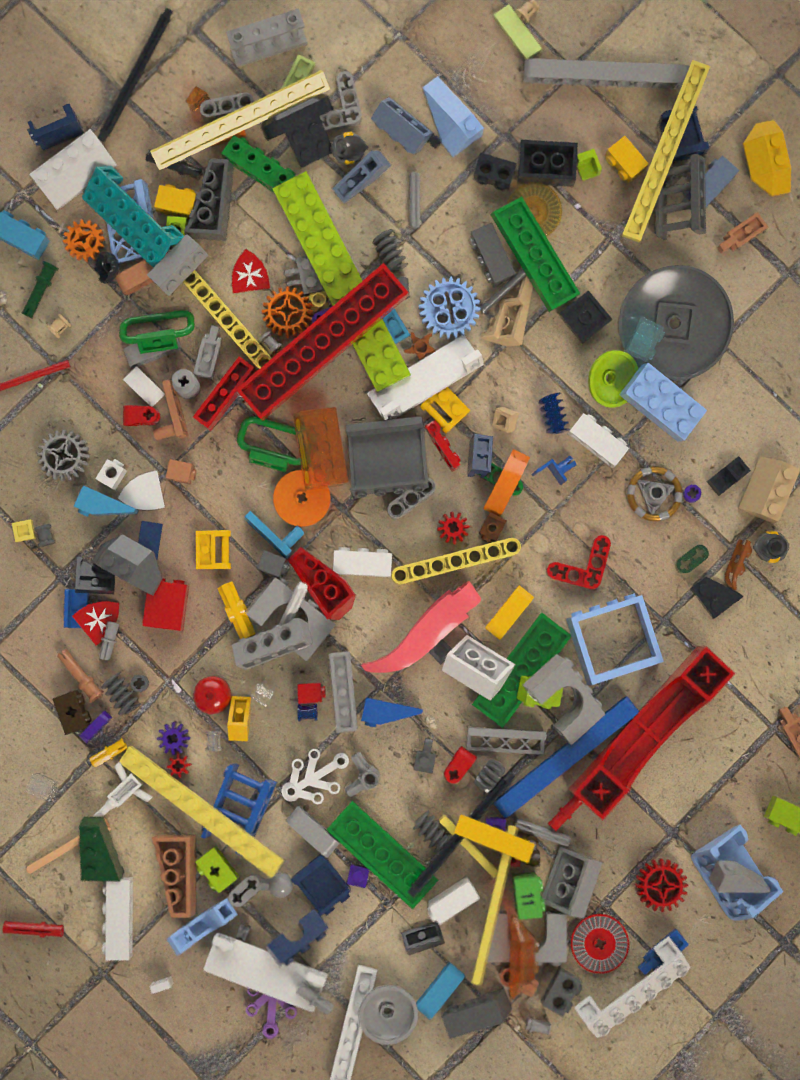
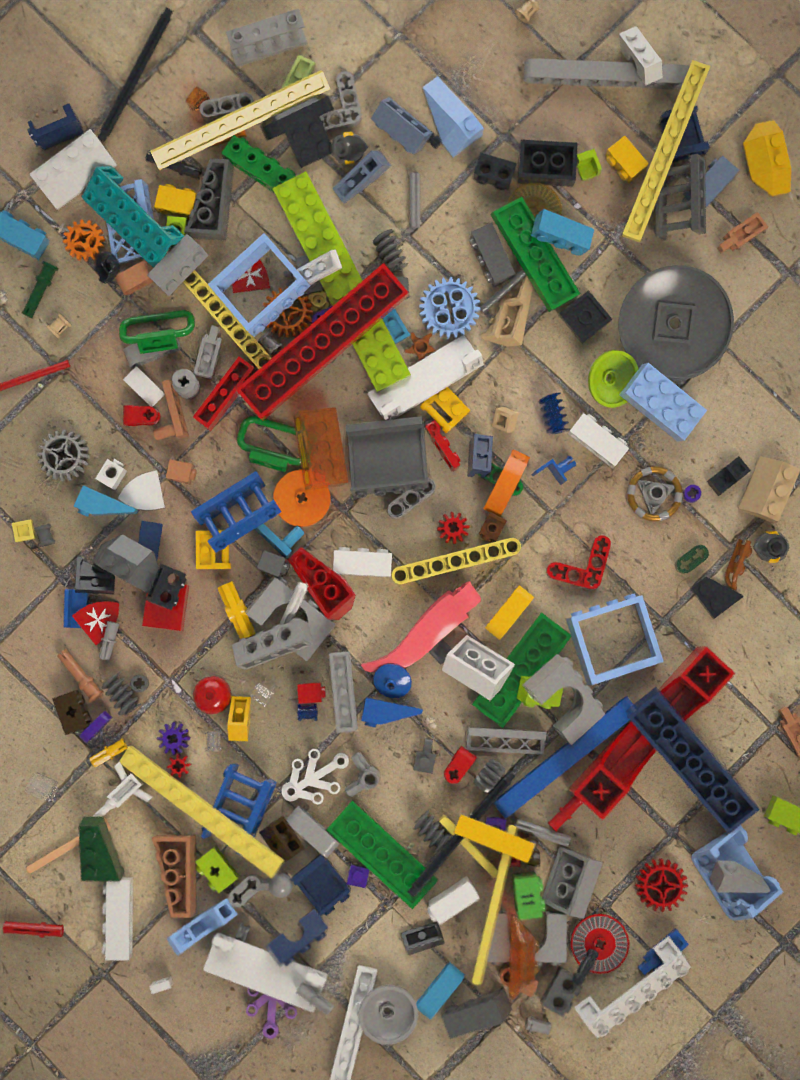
(162, 585): none -> black brick
(229, 498): none -> blue fence
(240, 266): none -> light blue window
(282, 839): none -> dark brown brick
(320, 267): none -> white tile
(392, 674): none -> blue dish
(517, 32): yellowish green tile -> none
(562, 232): none -> dark azure brick
(585, 967): none -> black axle
(636, 48): none -> white arch
(644, 339): clear light blue brick -> none
(692, 760): none -> dark blue brick

